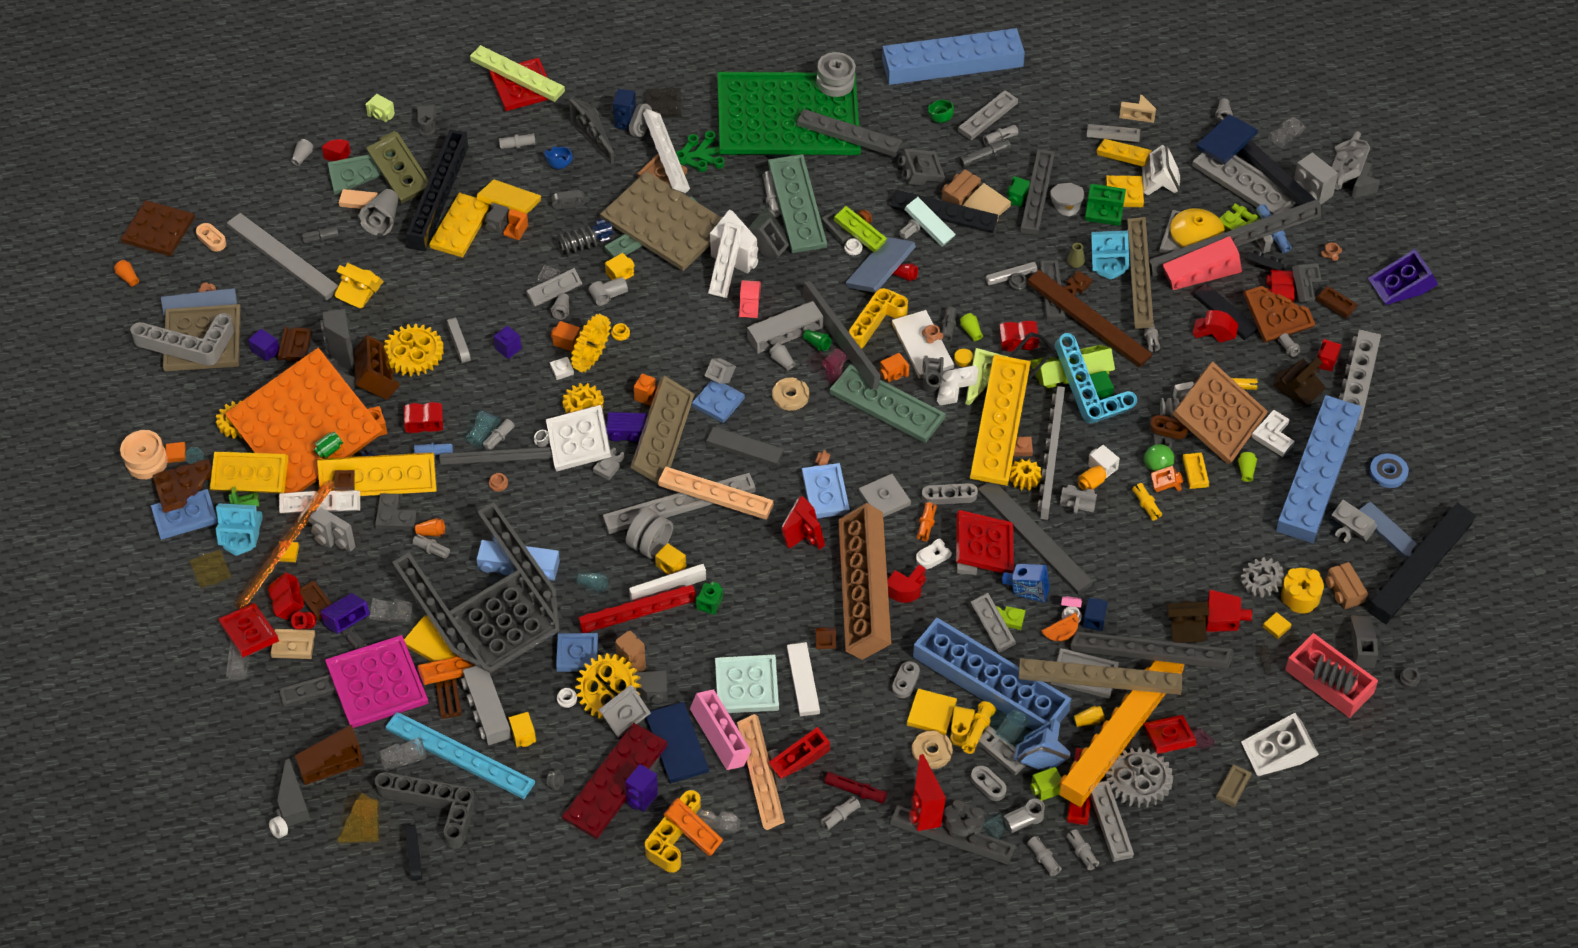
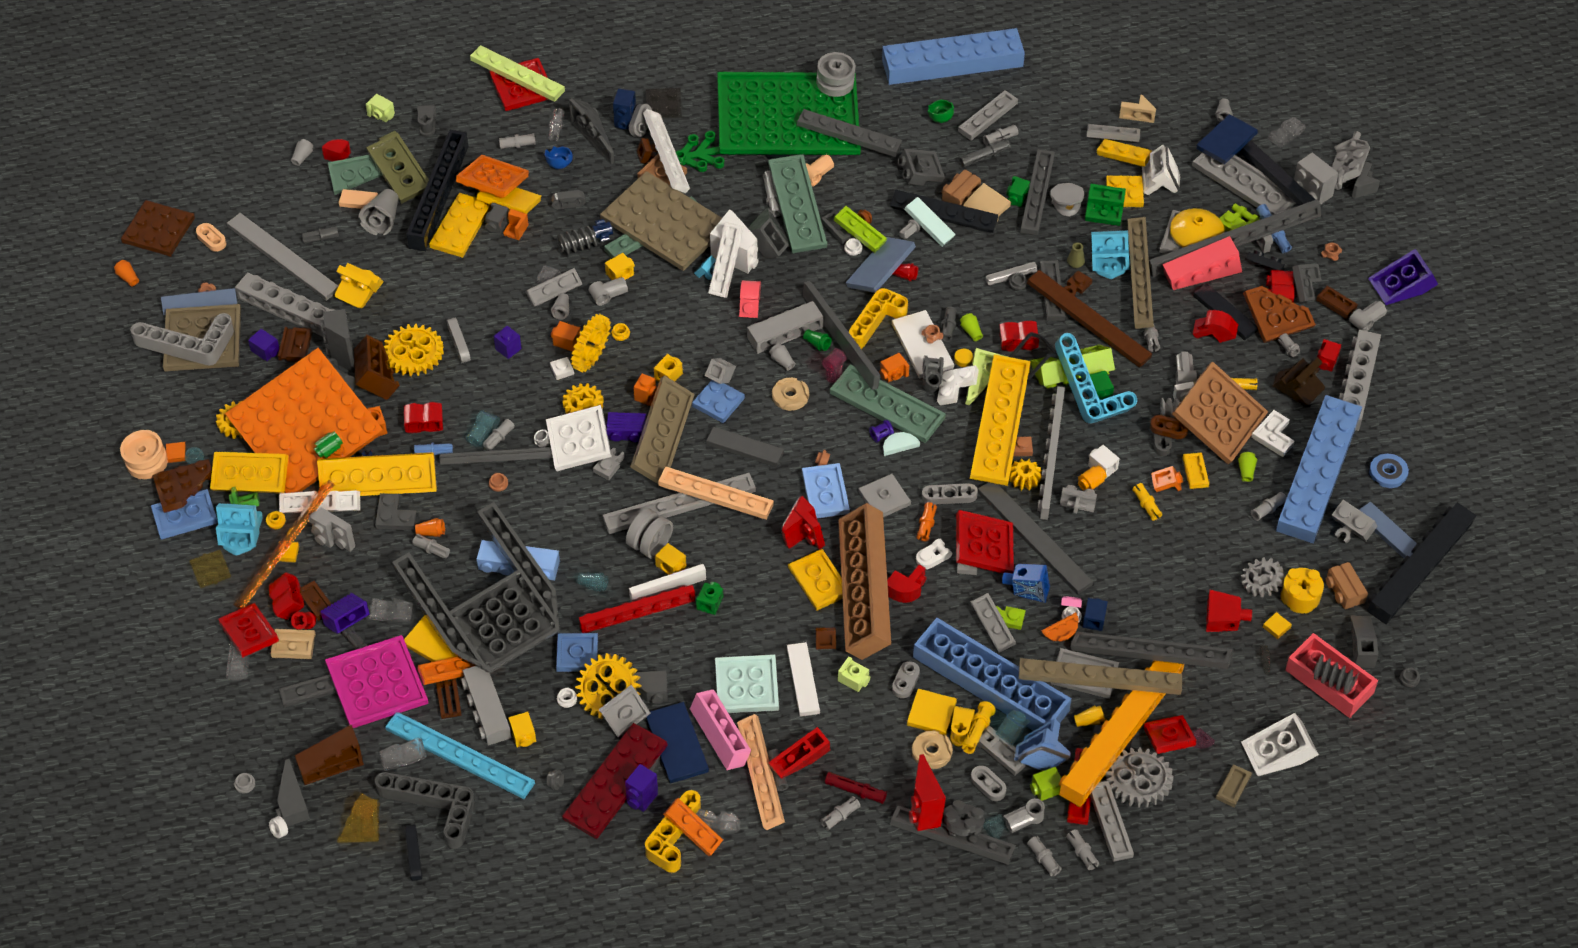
(244, 783): none -> light grey plate
(275, 524): none -> yellow plate
(281, 302): none -> light grey brick
(344, 480): reddish brown plate -> none
(492, 176): none -> orange plate
(556, 124): none -> clear pin
(631, 649): medium nougat brick -> none
(645, 150): none -> reddish brown tile
(670, 367): none -> yellow brick
(706, 267): none -> medium azure tile
(818, 579): none -> yellow tile
(819, 168): none -> light nougat piece
(853, 675): none -> yellowish green brick
(875, 431): none -> dark purple bush
(899, 442): none -> light aqua tile
(1158, 457): bright green hair -> none
(1185, 371): none -> light grey piece
(1188, 621): dark brown piece -> none
(1268, 506): none -> light grey pin
(1365, 318): none -> light grey piece

